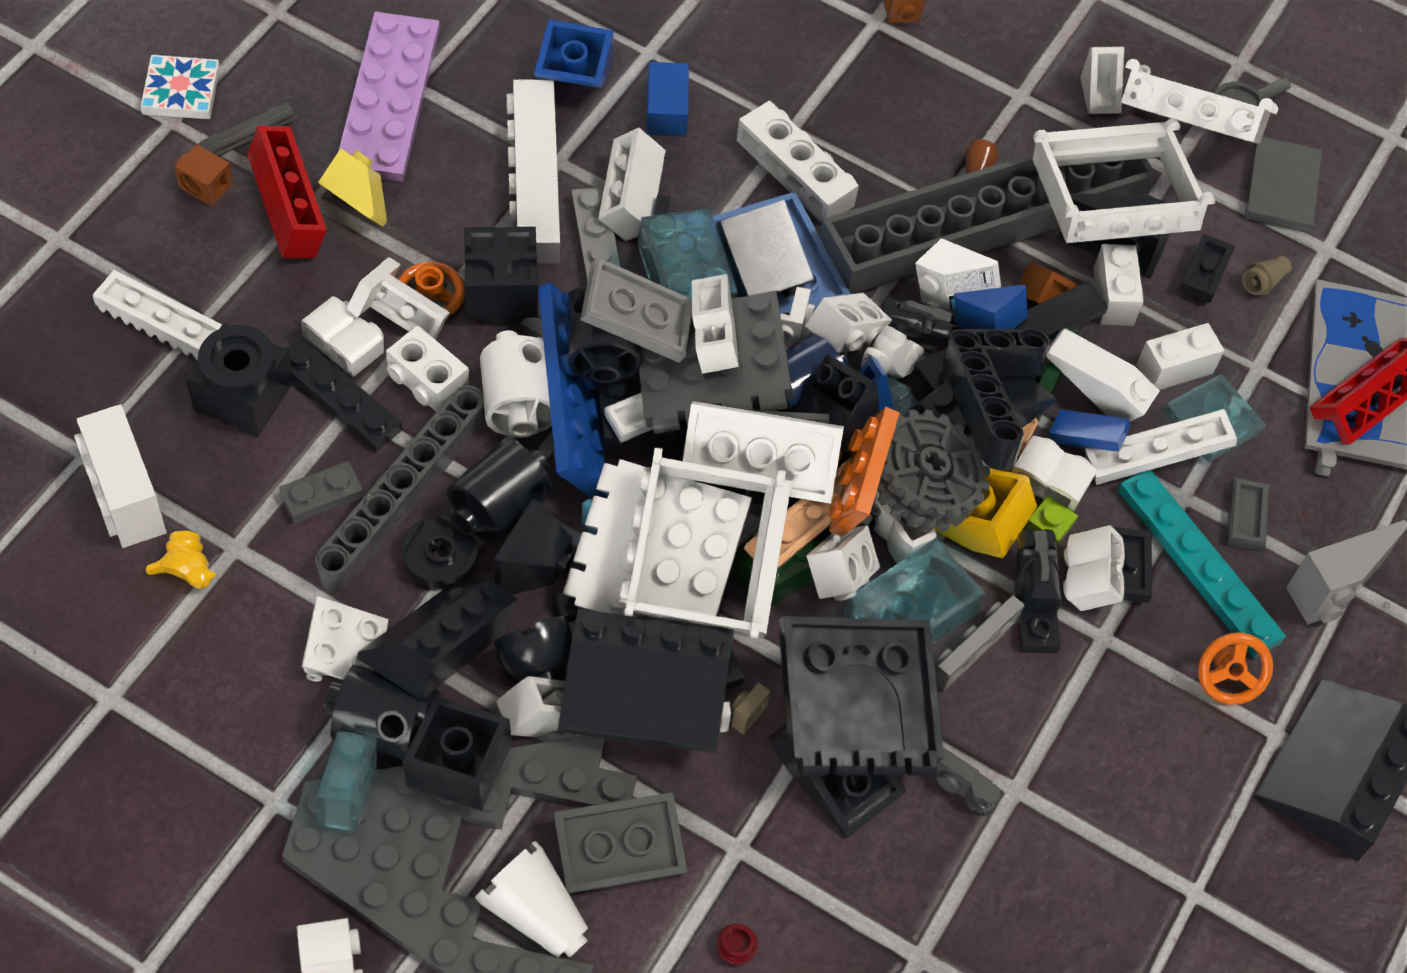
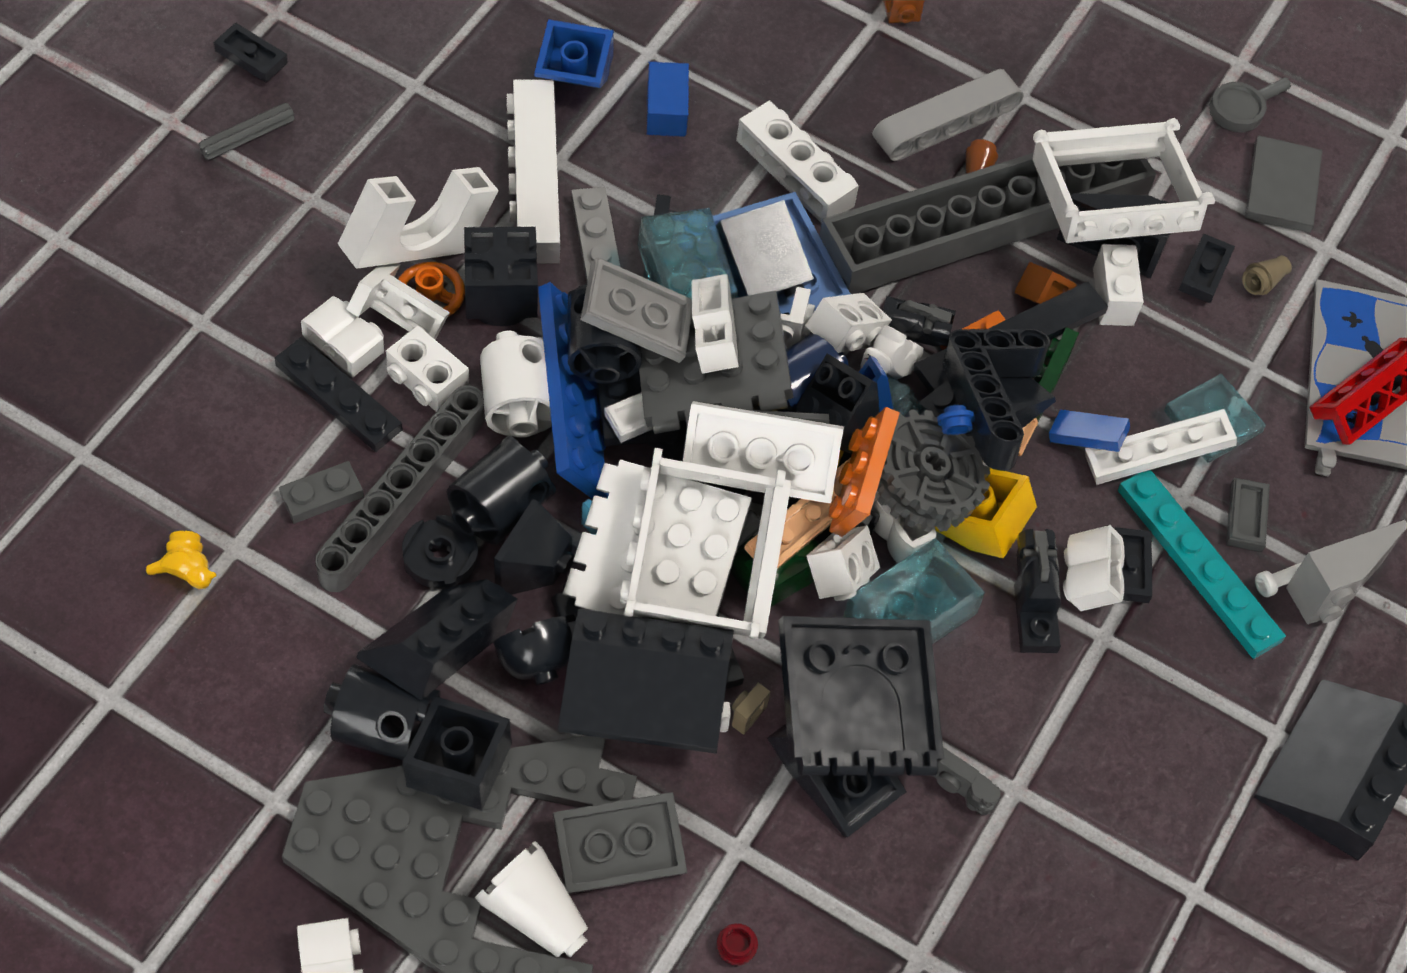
(119, 476): white brick -> none
(154, 313): white gear -> none
(180, 87): tile -> none
(203, 175): dark orange brick -> none
(240, 377): black piece -> none
(250, 52): none -> black plate
(286, 192): red brick -> none
(337, 637): white hinge -> none
(346, 781): clear light blue brick -> none
(356, 184): light yellow slope -> none
(377, 227): none -> white arch
(390, 92): lavender plate -> none
(533, 706): white slope -> none
(631, 183): white brick -> none
(947, 114): none -> light grey beam
(953, 270): white slope -> none
(956, 420): none -> blue plate
(977, 641): light grey plate -> none
(991, 308): blue slope -> none
(1054, 517): lime plate -> none
(1055, 472): white brick -> none
(1103, 80): white slope -> none
(1103, 377): white slope -> none
(1180, 356): white brick -> none
(1196, 105): white window -> none
(1224, 657): orange piece -> none
(1268, 583): none -> white piece

